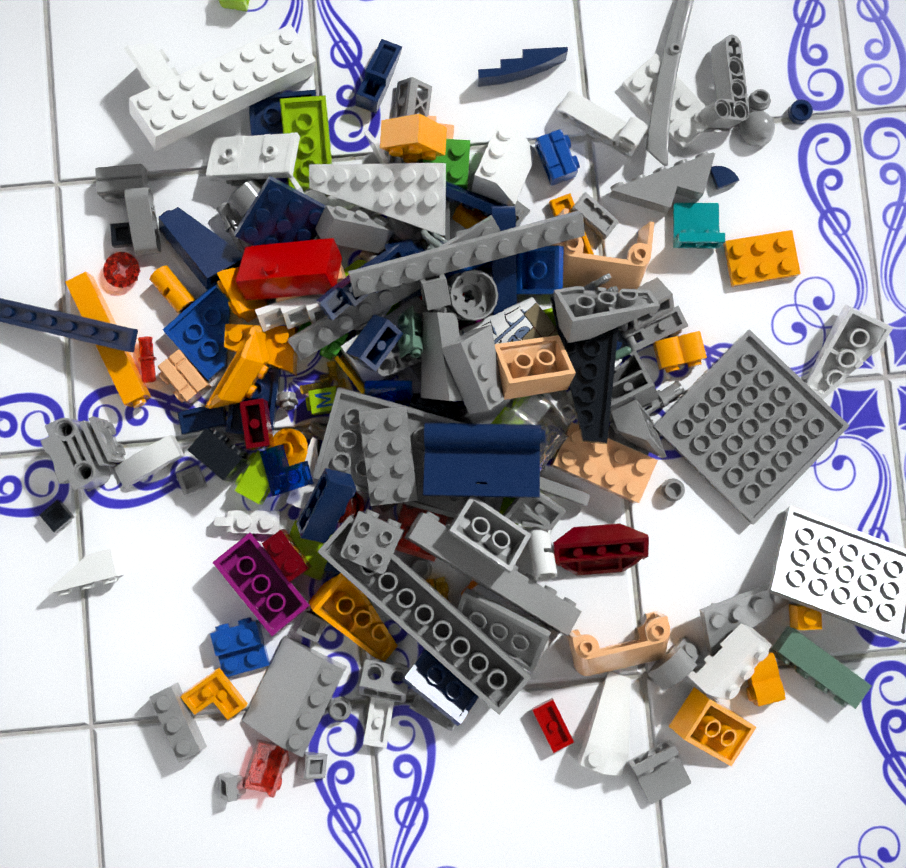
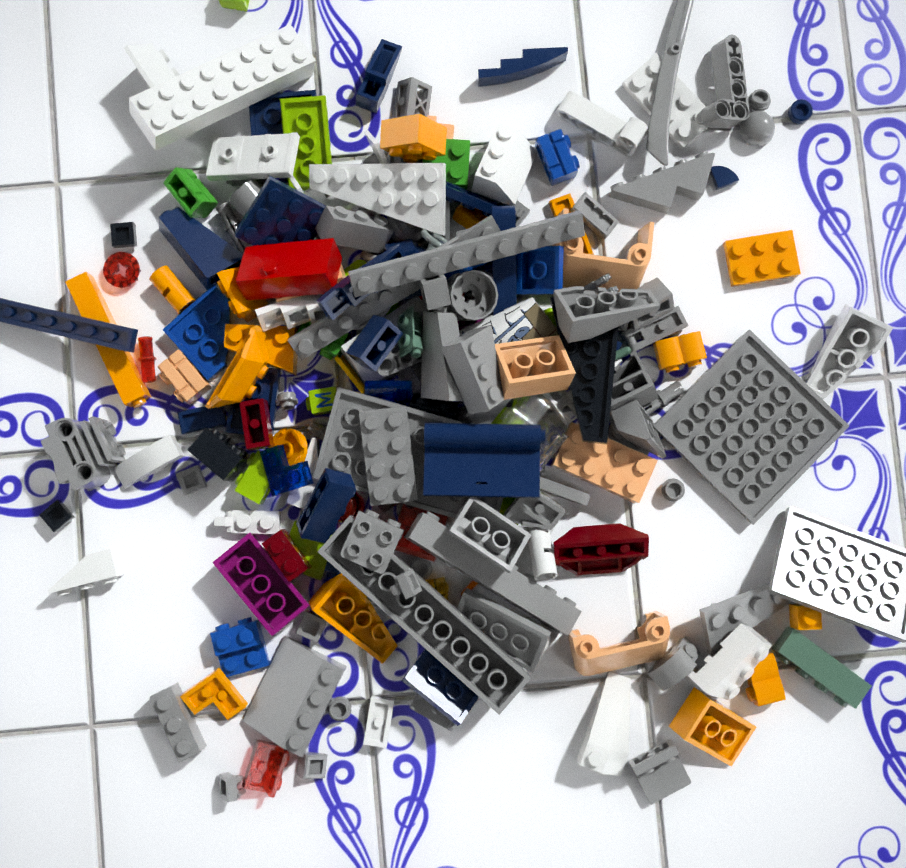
(115, 179): light grey brick -> none
(143, 221): light grey beam -> none
(190, 193): none -> bright green brick
(325, 380): clear yellow hose -> none
(383, 687): light grey brick -> none
(407, 584): none -> light grey tile
(553, 725): red plate -> none
(697, 226): teal bracket -> none

